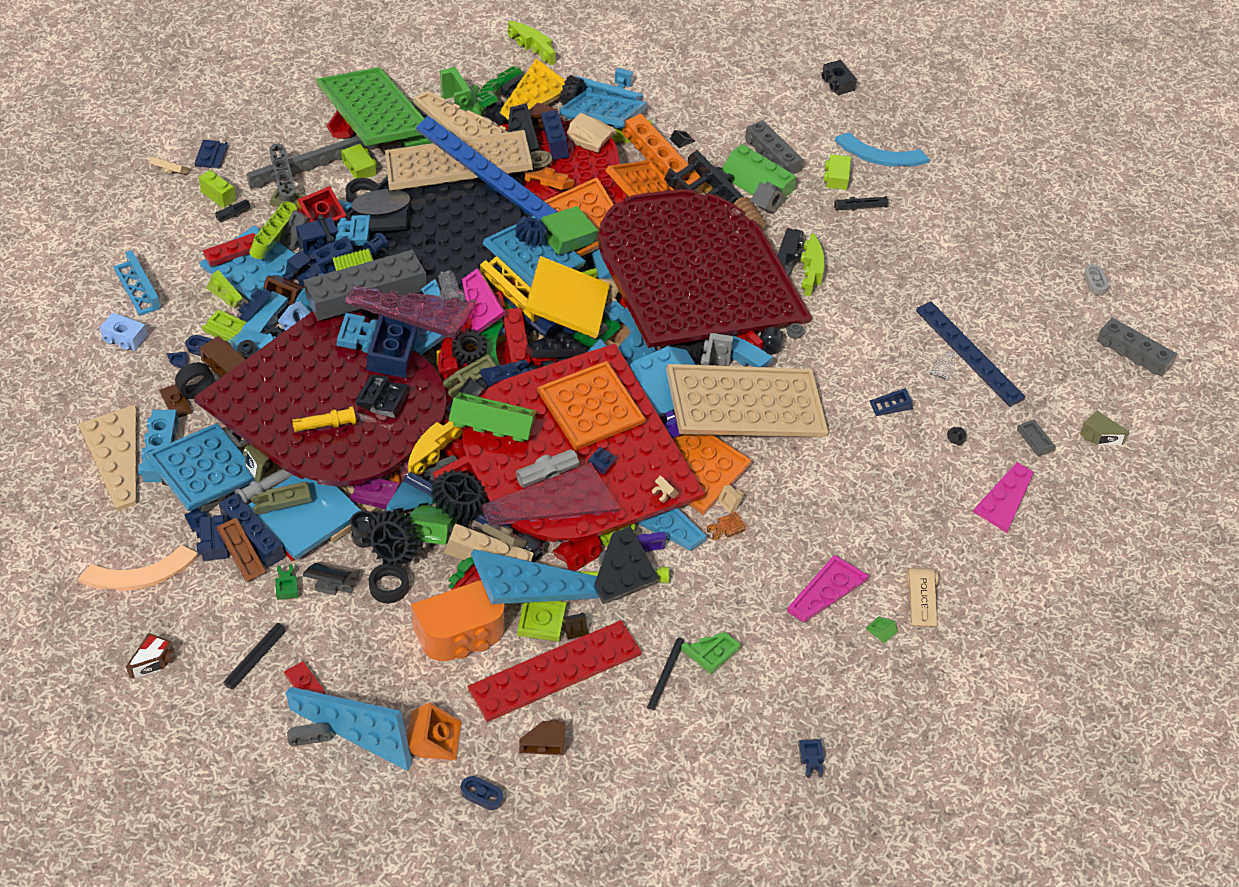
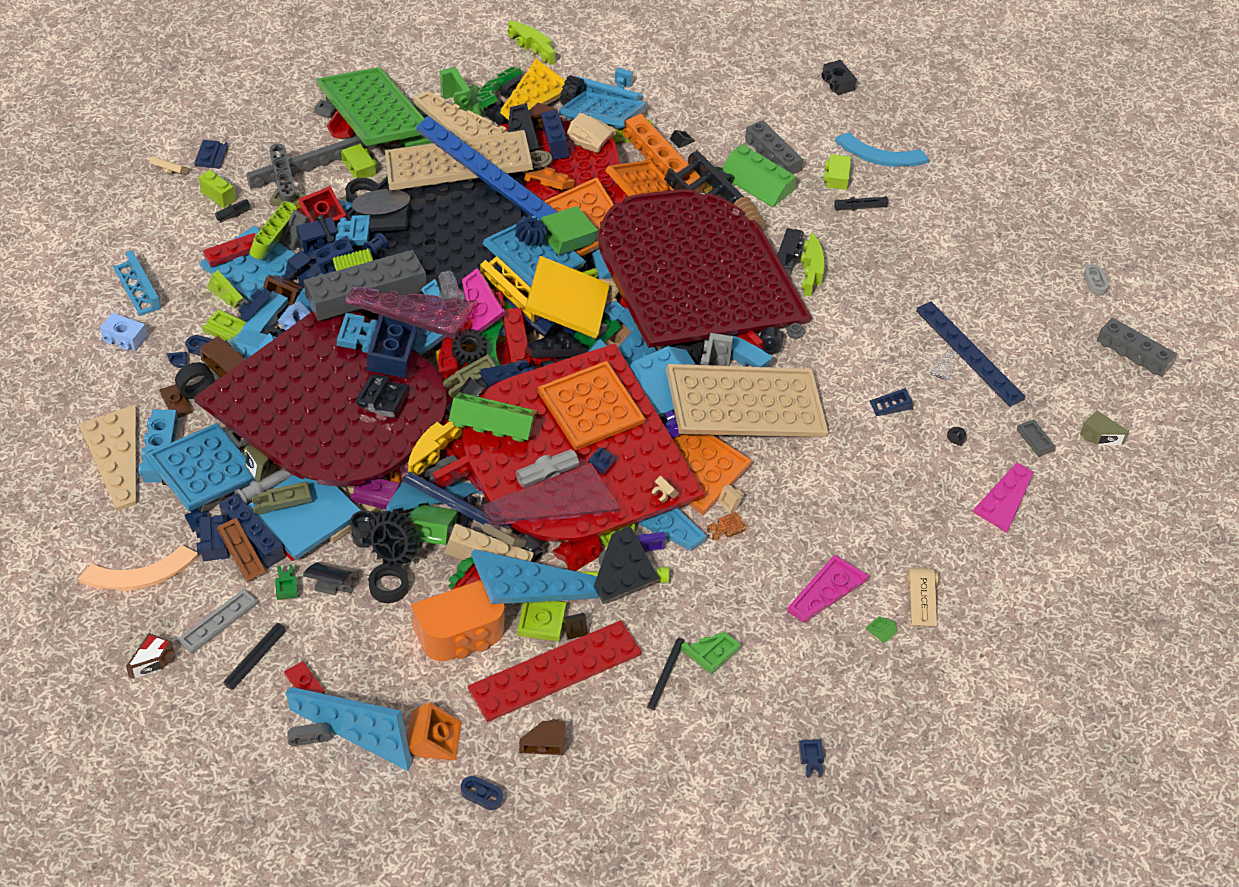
(217, 621): none -> light grey tile
(252, 348): black plate -> none
(325, 108): none -> dark grey plate
(333, 419): yellow pin -> none
(446, 491): black gear -> none
(768, 196): dark grey brick -> none

